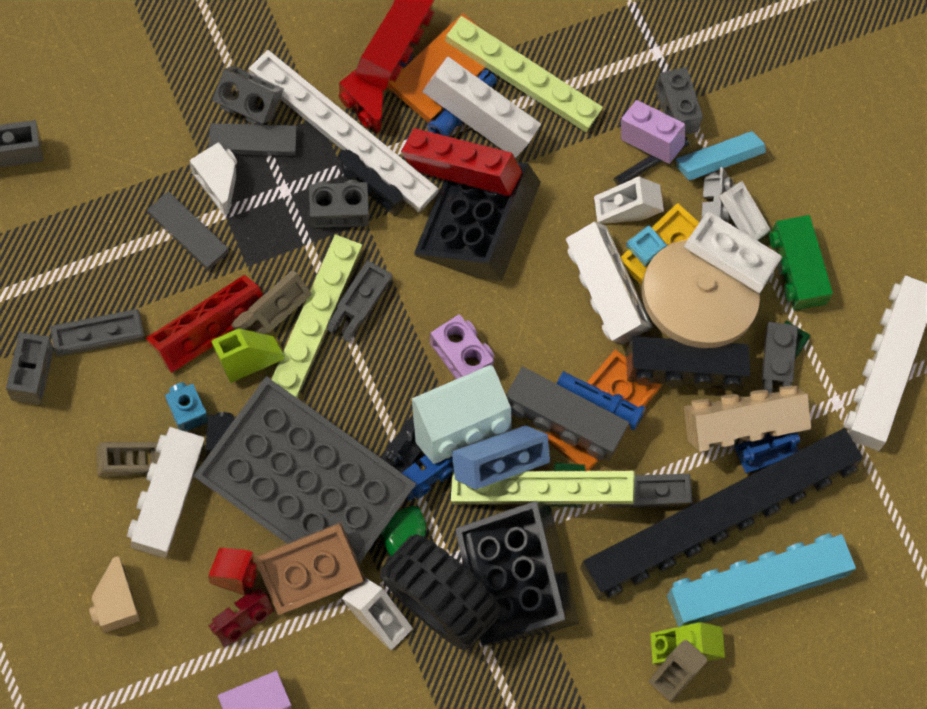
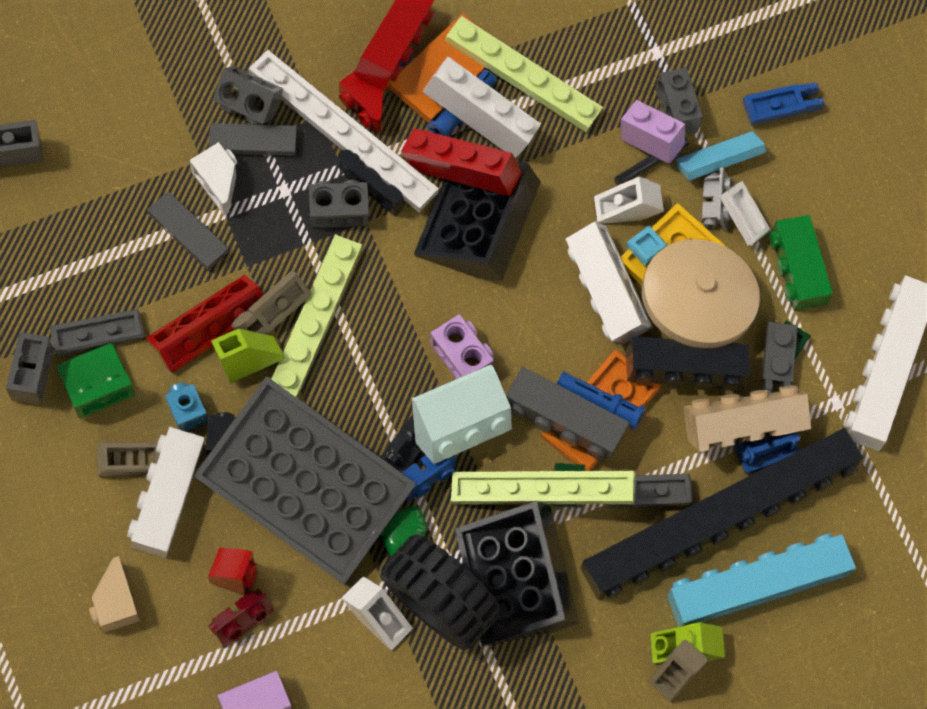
(95, 380): none -> green bracket
(309, 568): medium nougat plate -> none
(360, 298): dark grey hinge -> none
(501, 457): medium blue brick -> none
(733, 251): white tile -> none
(781, 103): none -> blue hinge

